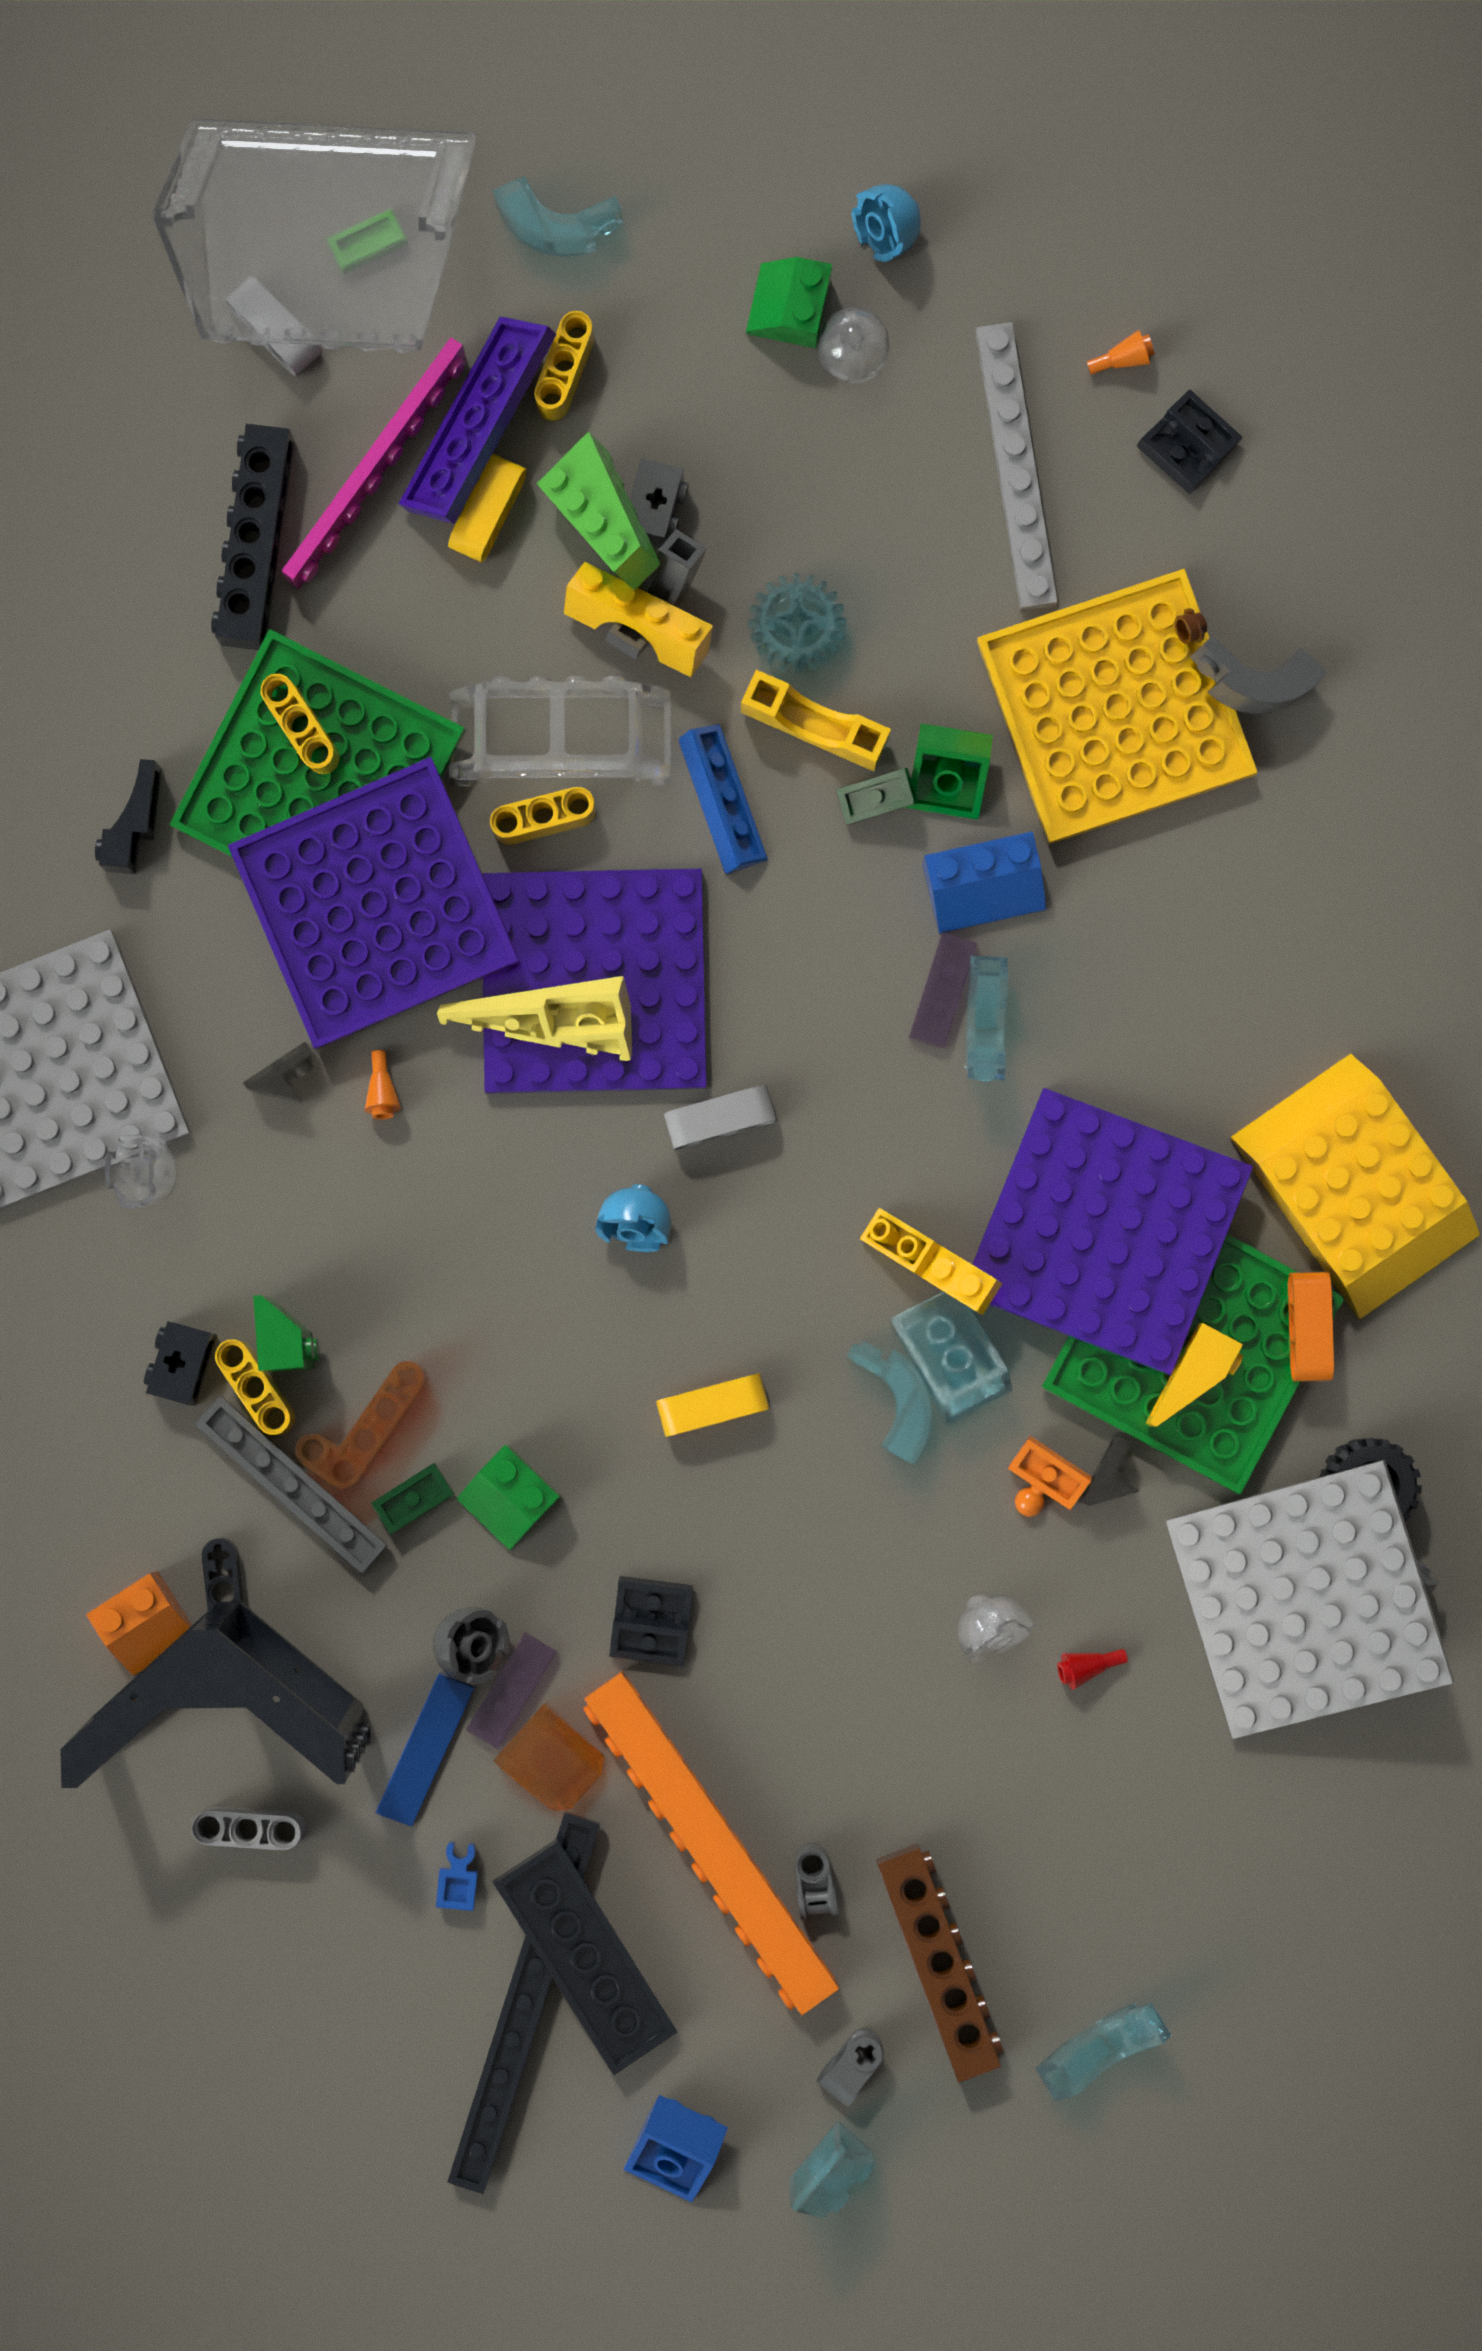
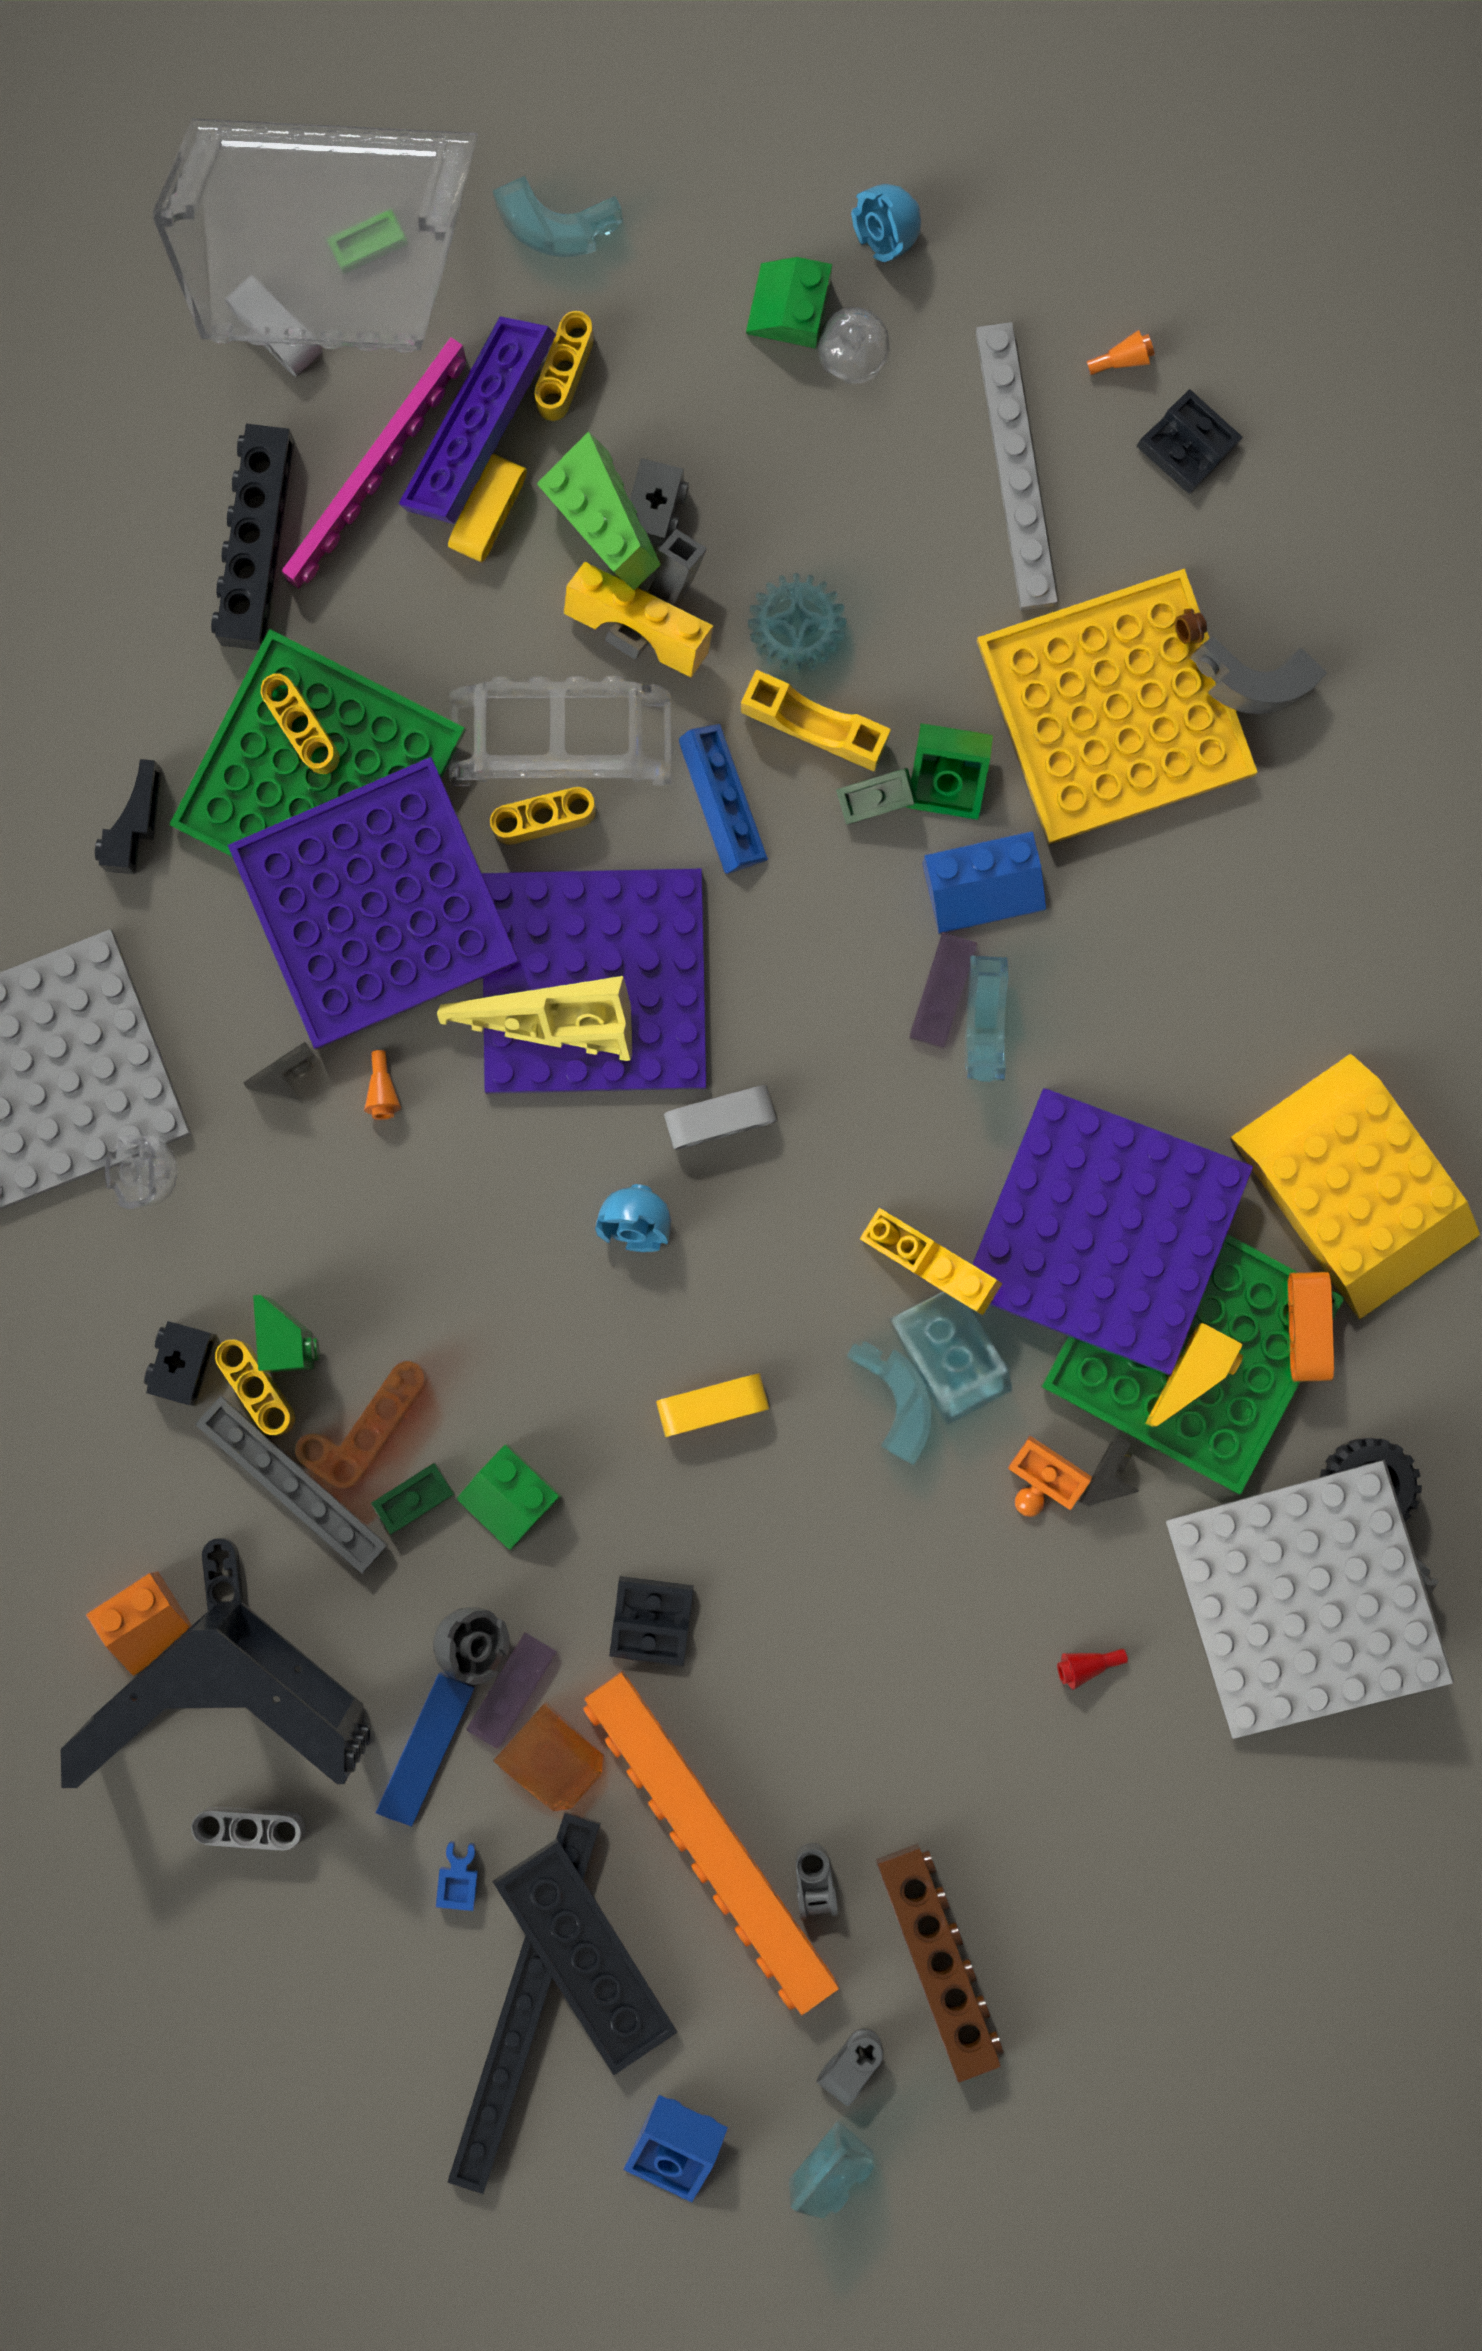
(992, 1625): clear cylinder -> none
(1101, 2046): clear light blue arch -> none

